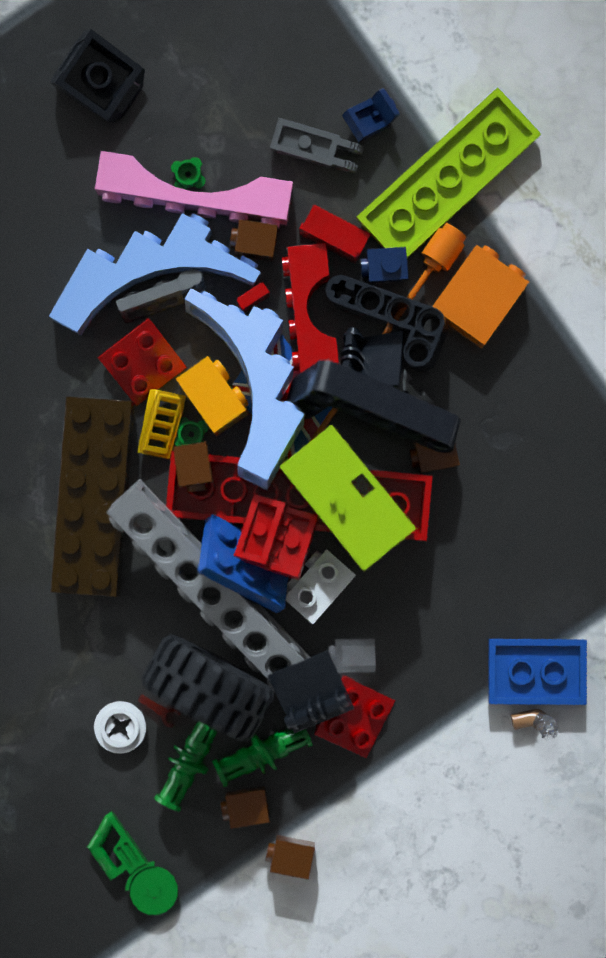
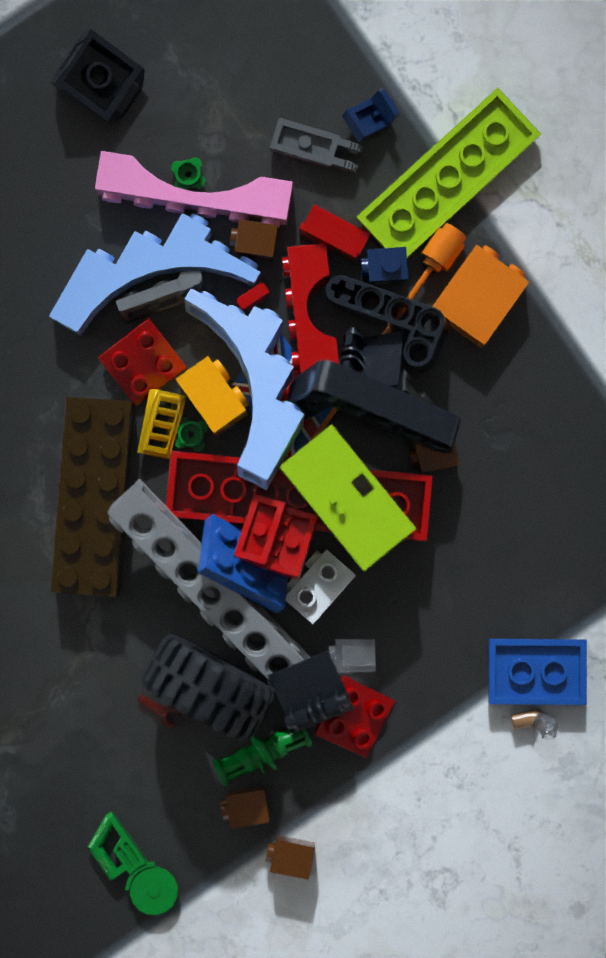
(105, 723): white gear -> none
(186, 766): green piece -> none
(193, 466): reddish brown brick -> none

